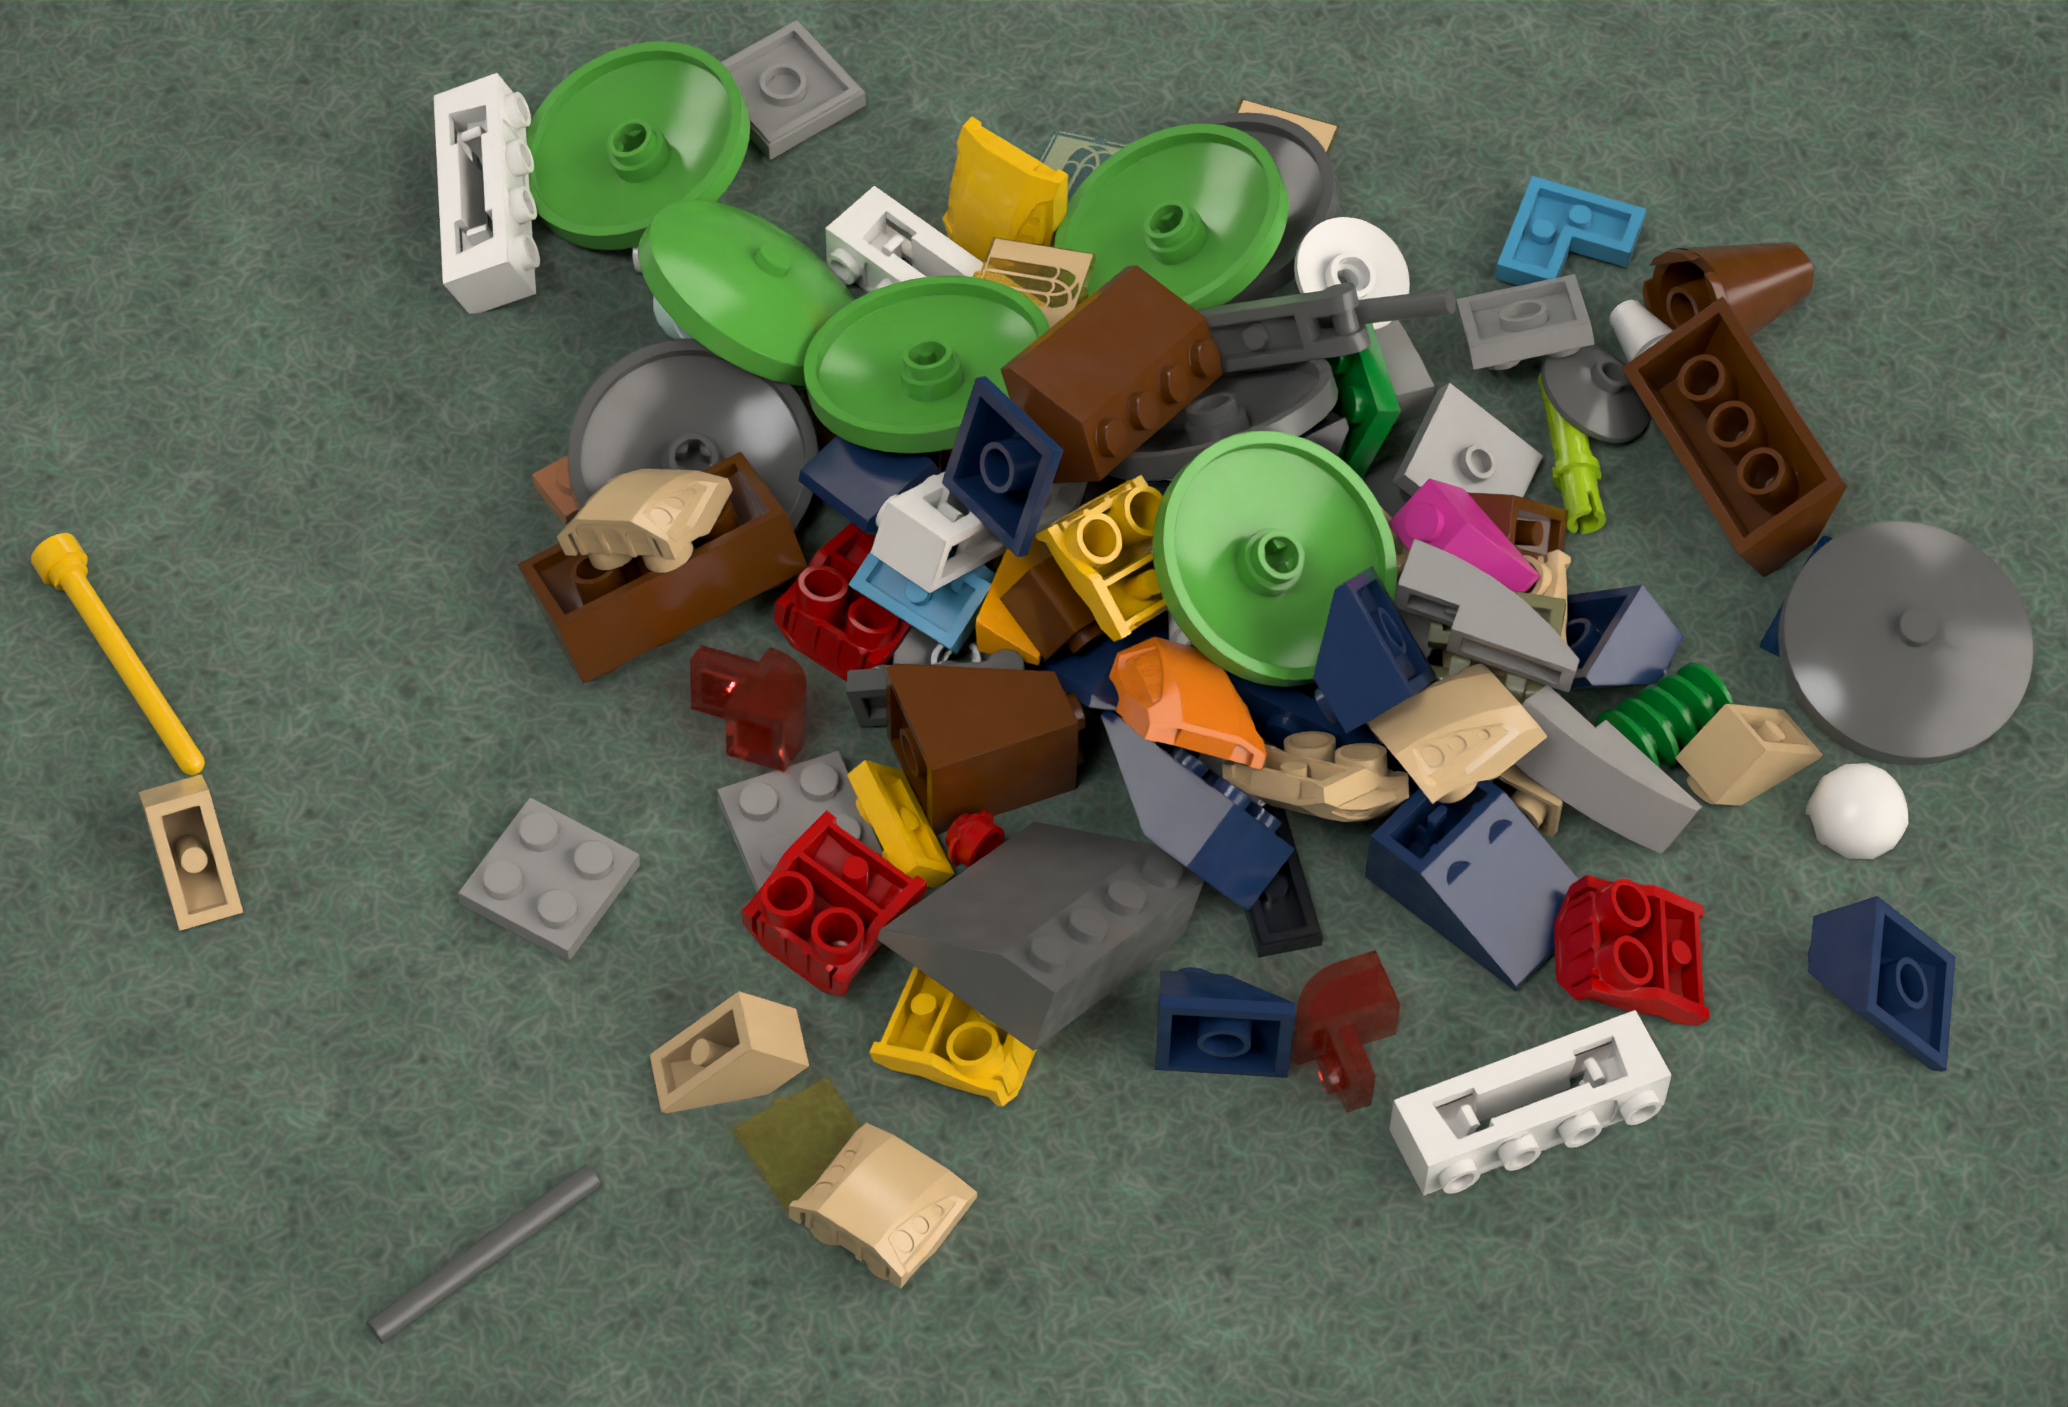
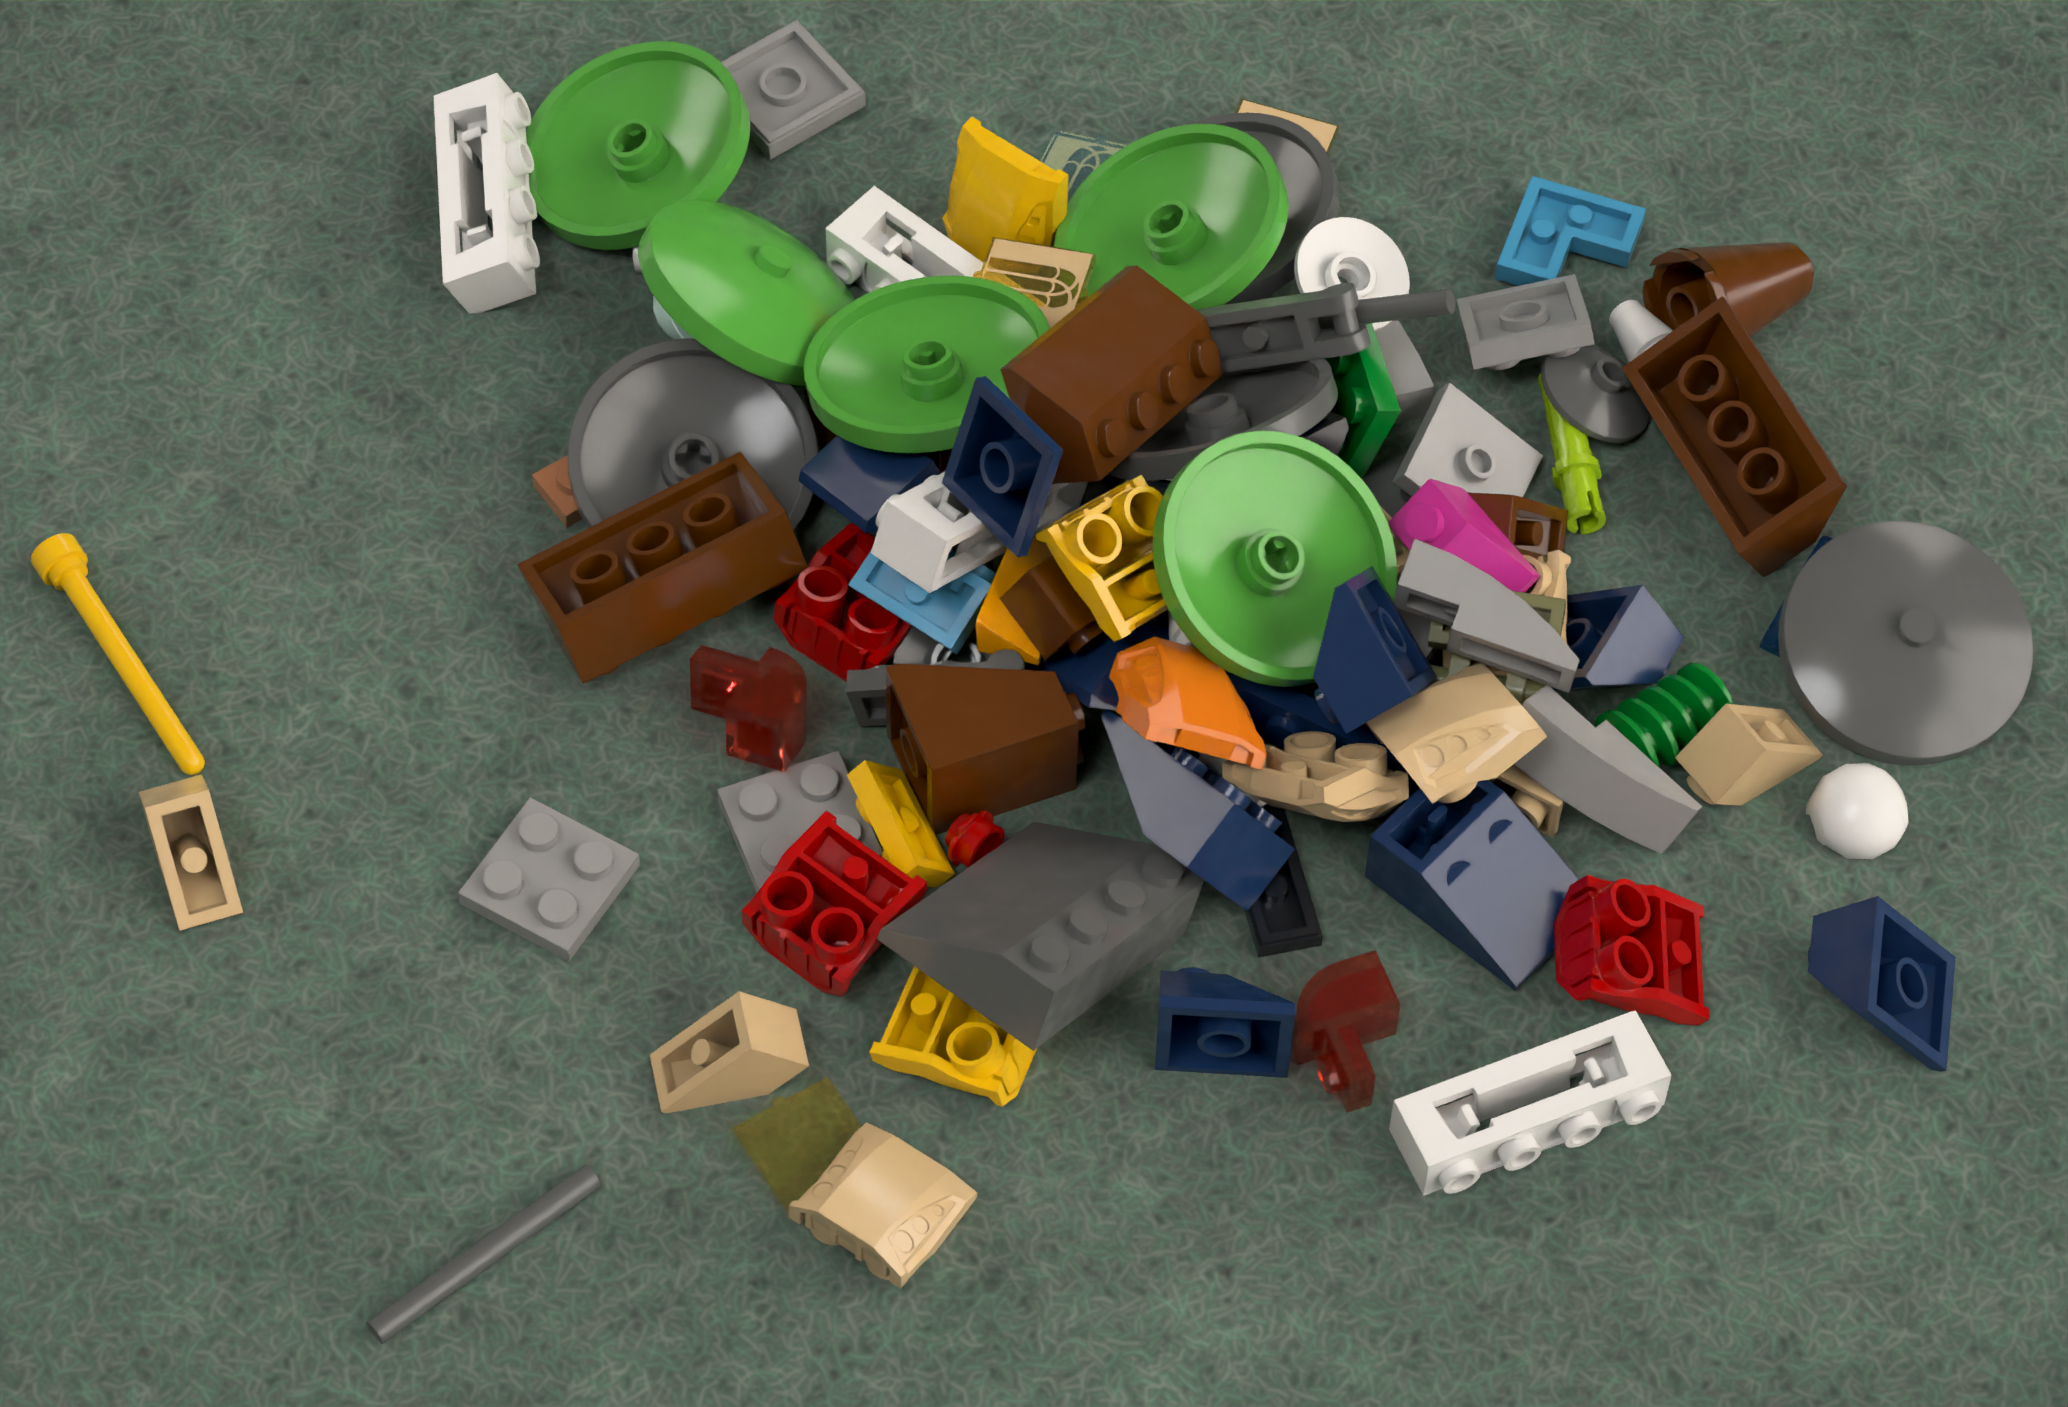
(648, 516): tan slope -> none

